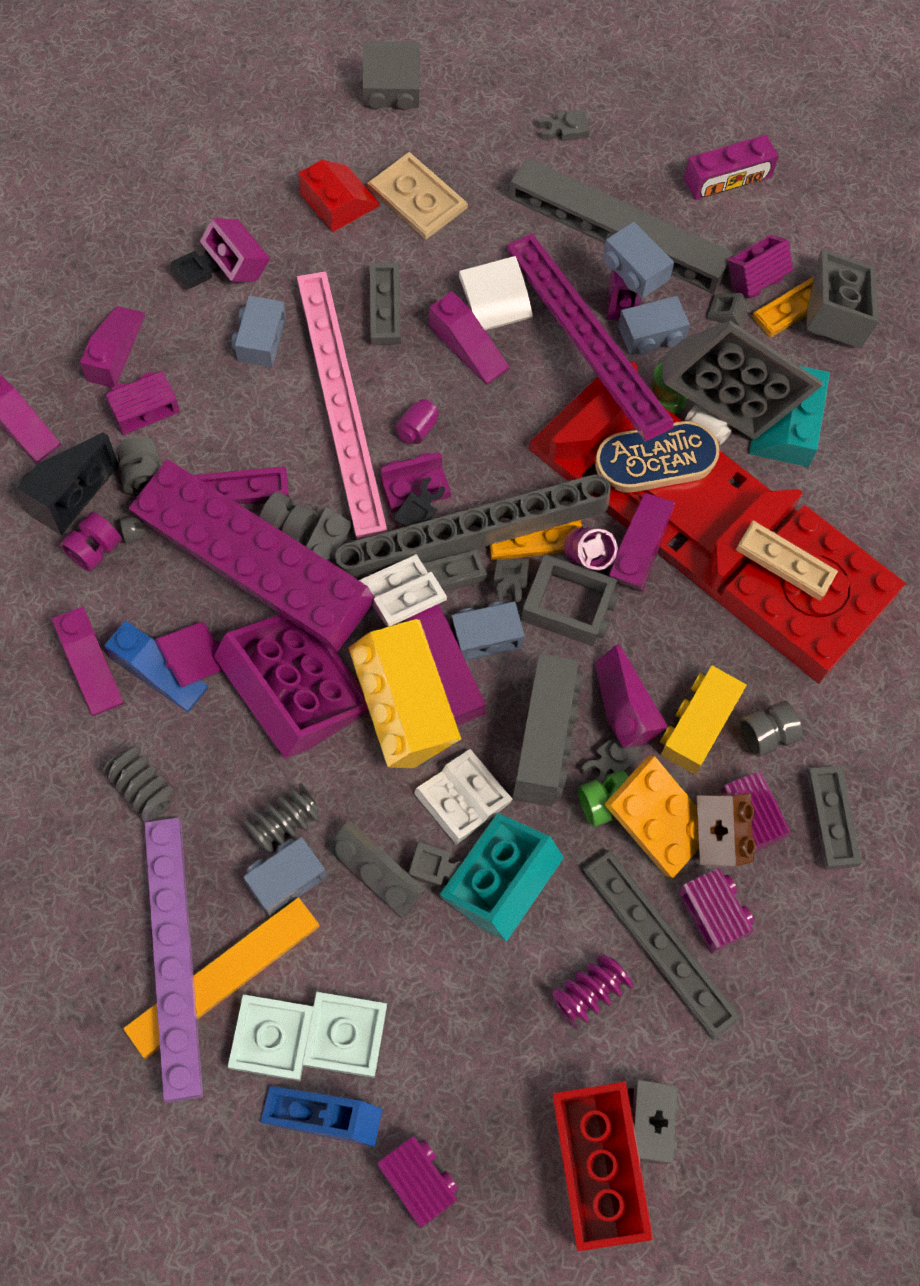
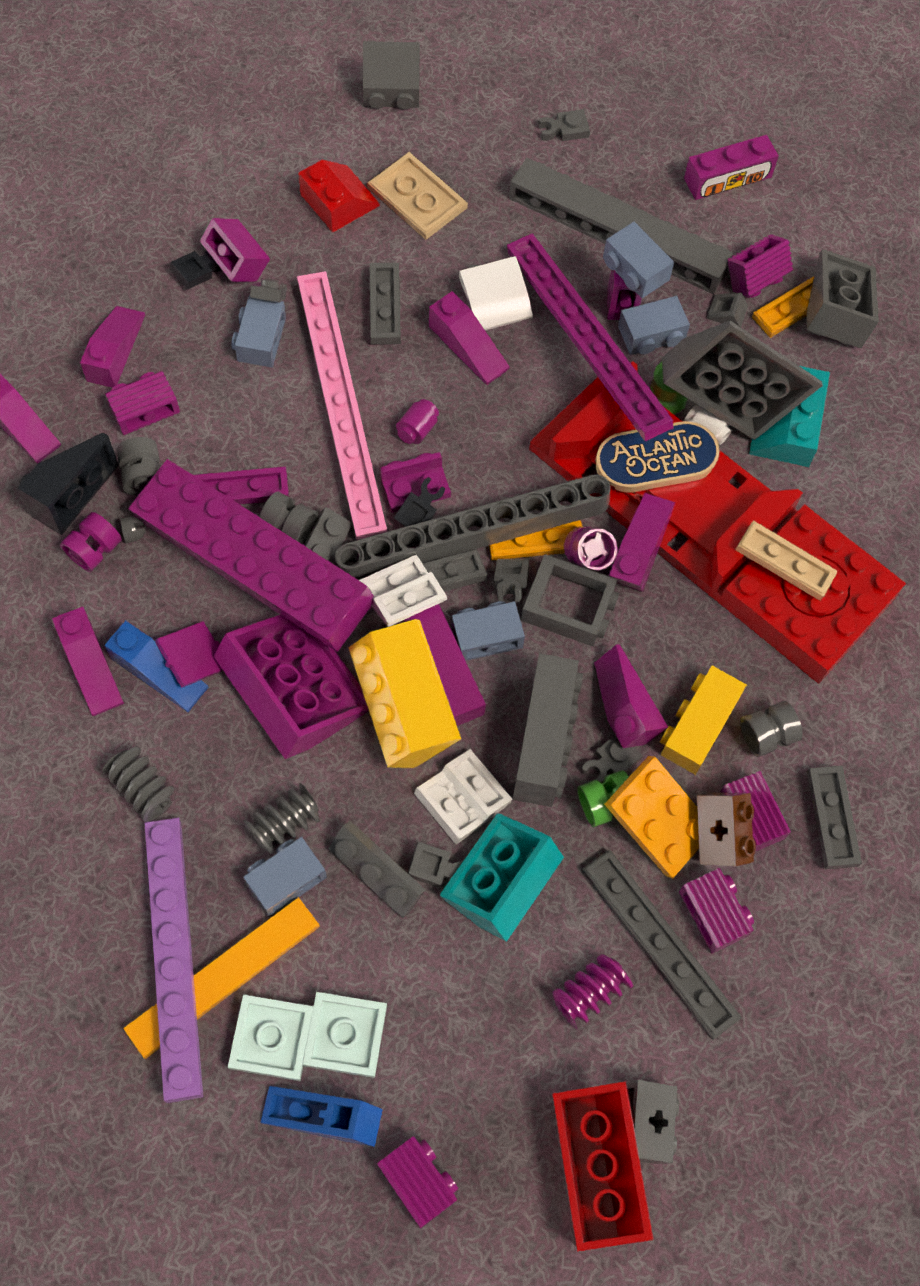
(269, 290): none -> dark grey plate

